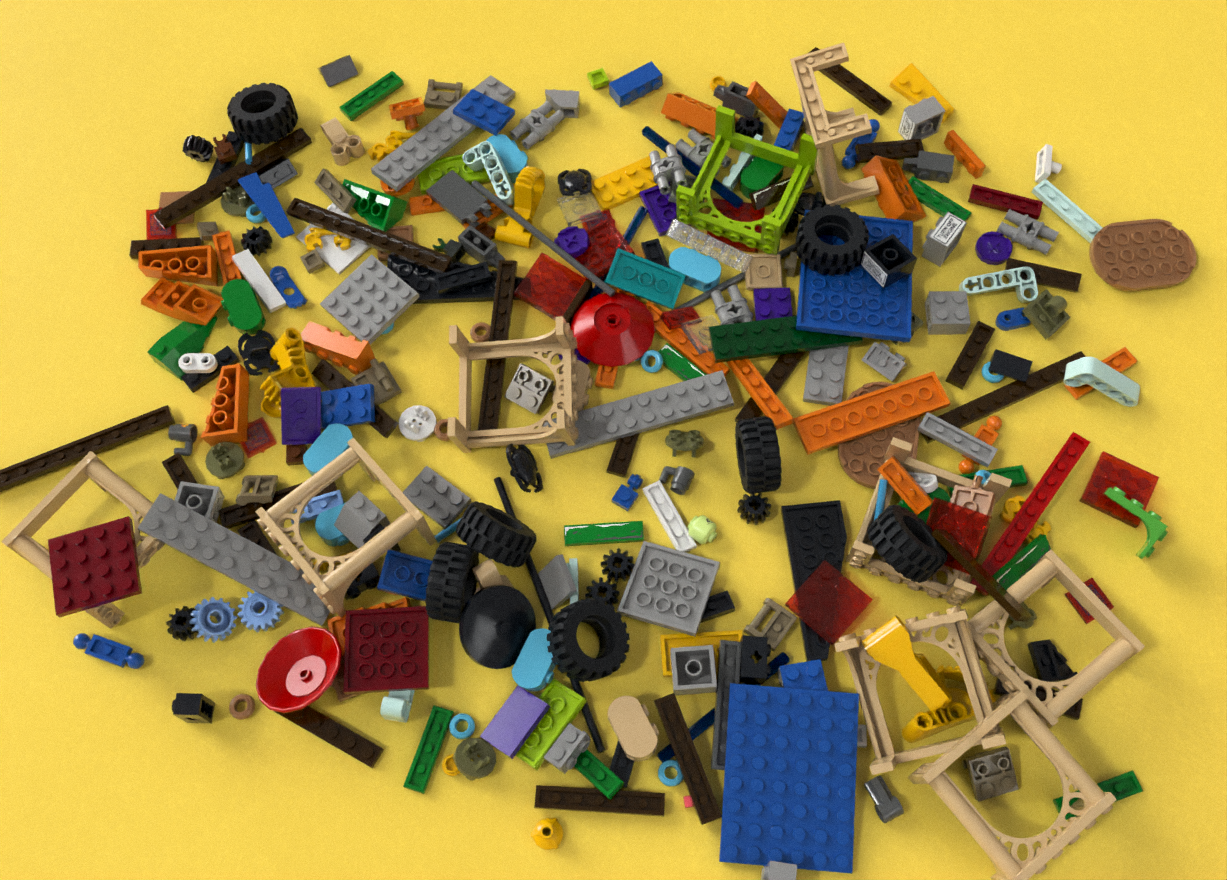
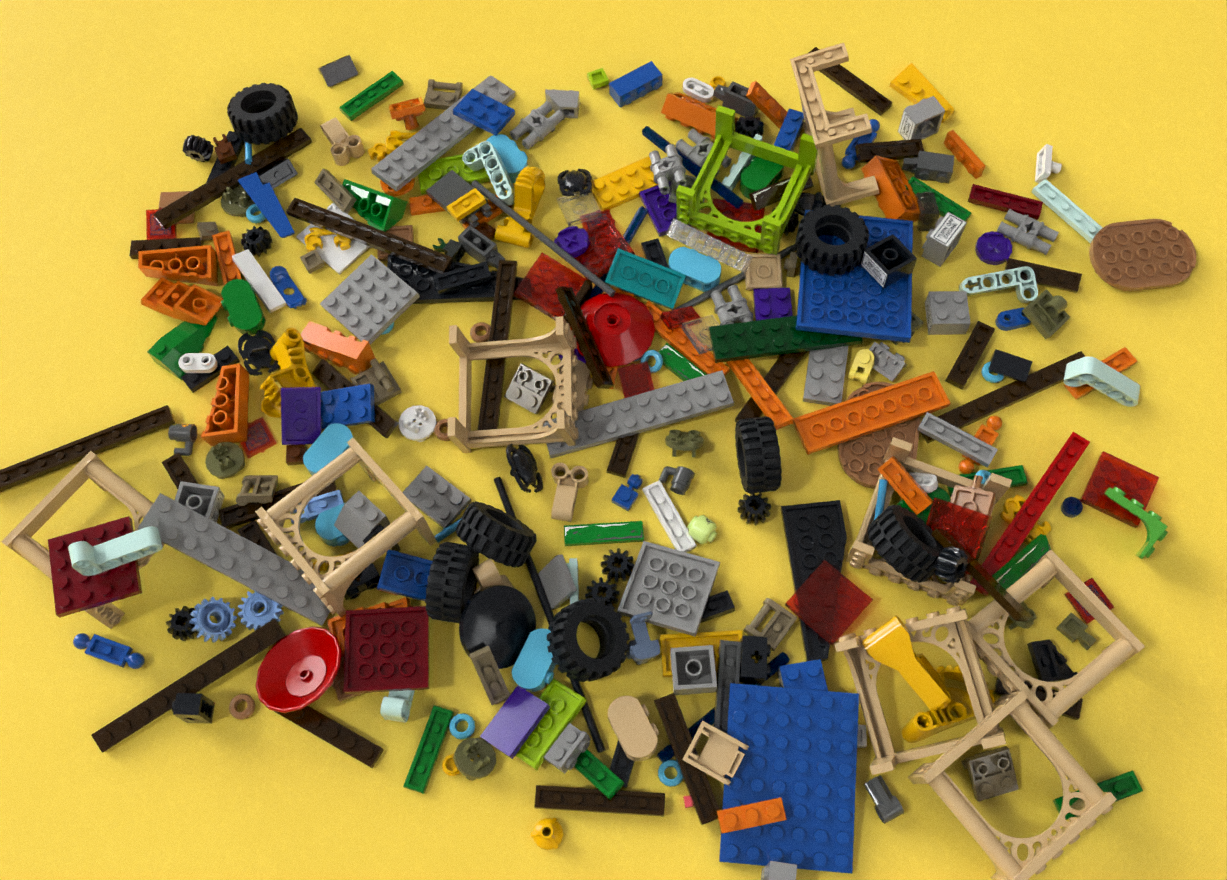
(97, 559): none -> light aqua beam
(190, 683): none -> dark brown plate
(466, 204): none -> yellow plate
(490, 675): none -> dark tan plate
(567, 490): none -> tan piece
(584, 338): none -> dark brown plate
(635, 379): none -> clear red piece
(642, 648): none -> sand blue piece
(699, 91): none -> white plate
(719, 754): none -> tan container
(751, 815): none -> orange plate
(863, 359): none -> light yellow plate
(928, 211): none -> clear smoke bracket
(951, 564): none -> black gear
(1071, 507): none -> clear blue tile
(1075, 629): none -> olive plate

